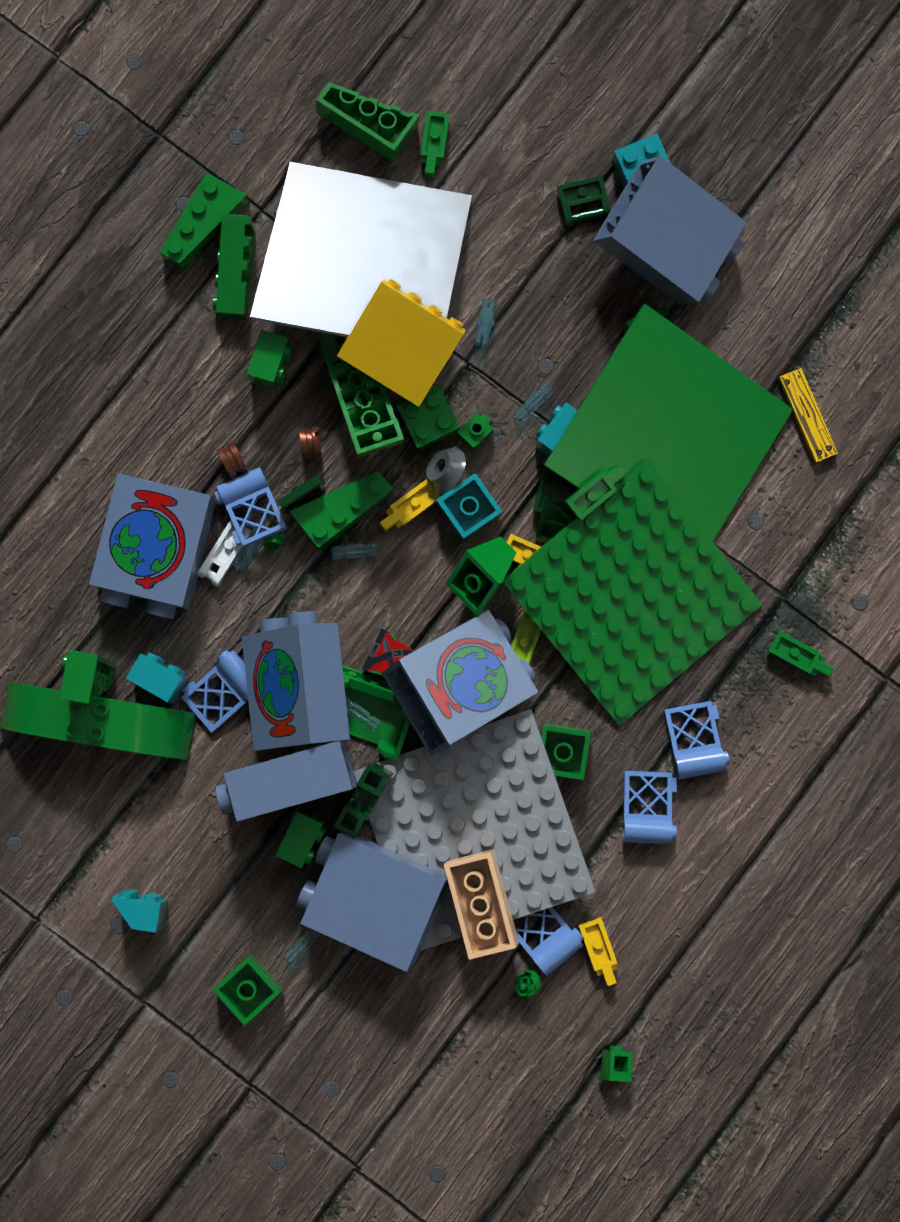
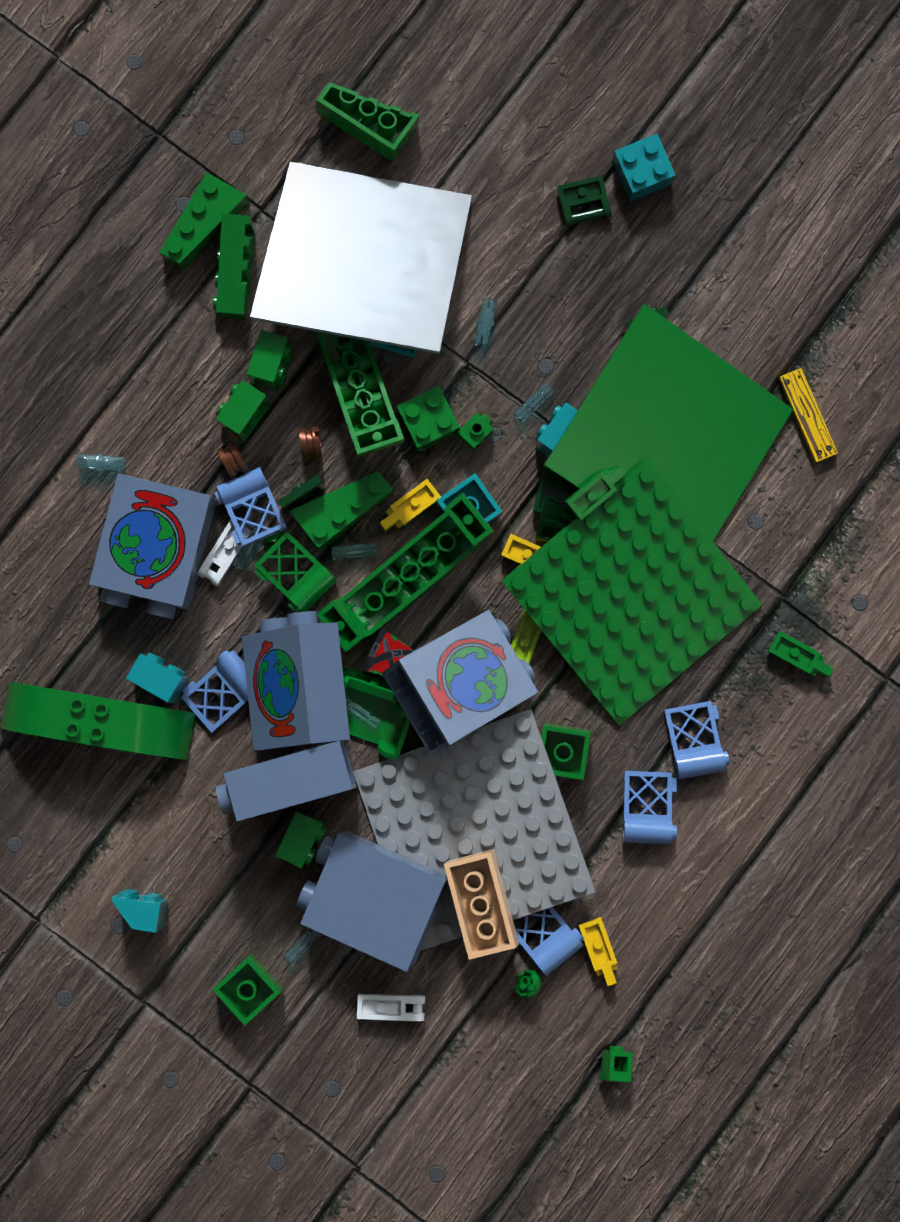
(85, 676): green wedge -> none
(100, 462): none -> clear light blue pin
(242, 410): none -> green brick
(305, 590): none -> green piece
(368, 792): dark green arch -> none
(390, 1007): none -> white plate
(401, 341): yellow panel -> none
(408, 573): none -> green slope
(434, 141): green hinge -> none
(446, 469): dark grey piece -> none
(481, 573): green slope -> none
(671, 232): sand blue brick -> none

